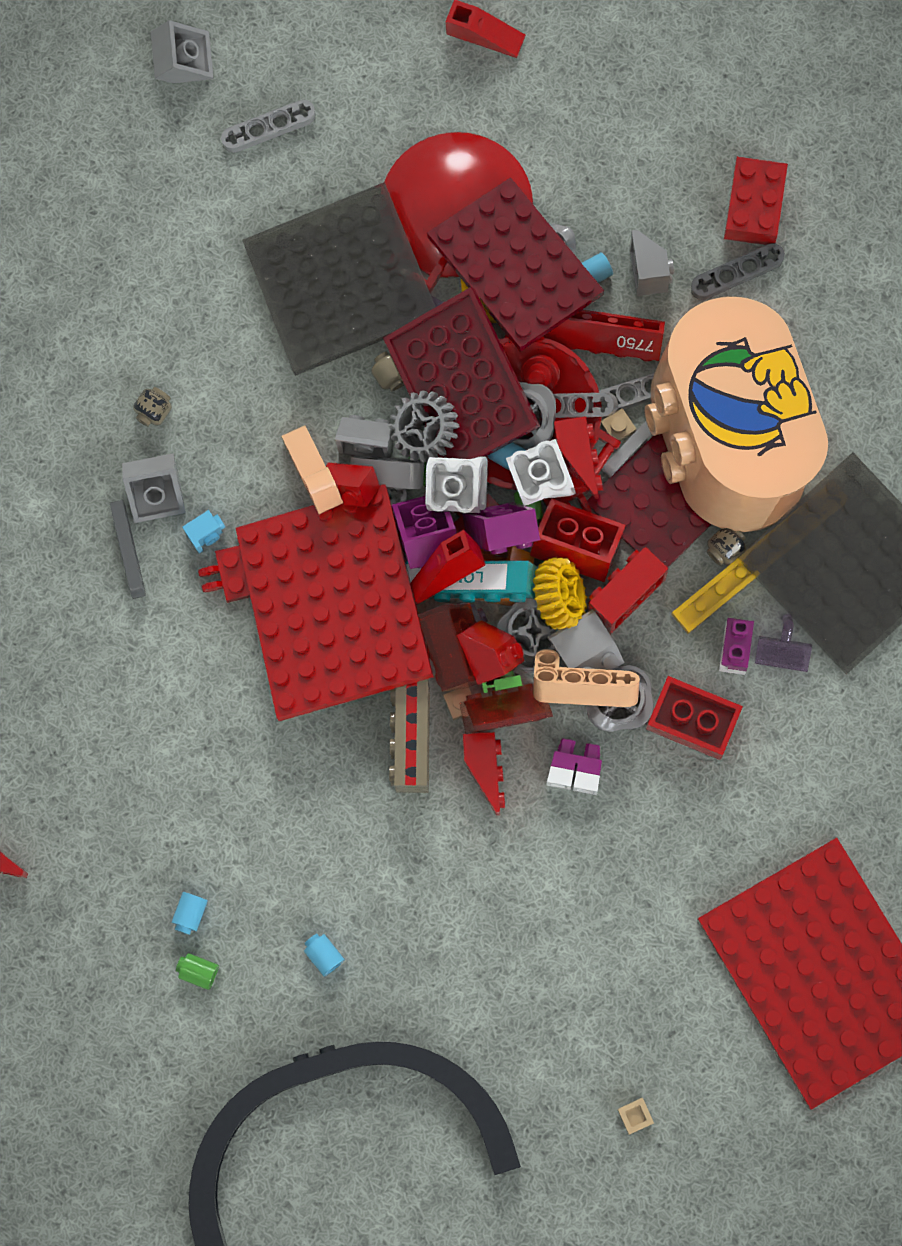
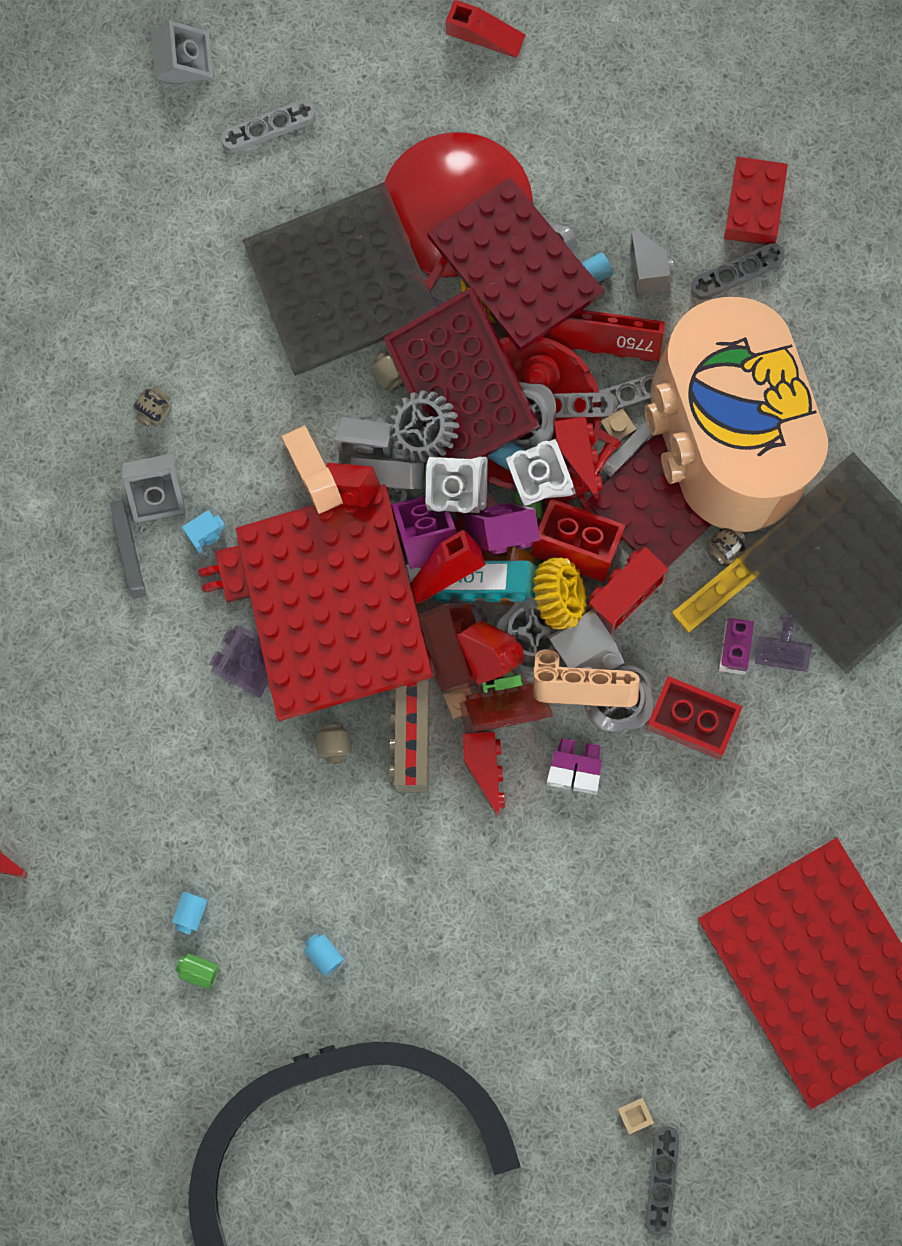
(241, 661): none -> clear purple plate
(333, 743): none -> dark tan head
(658, 1180): none -> dark grey beam

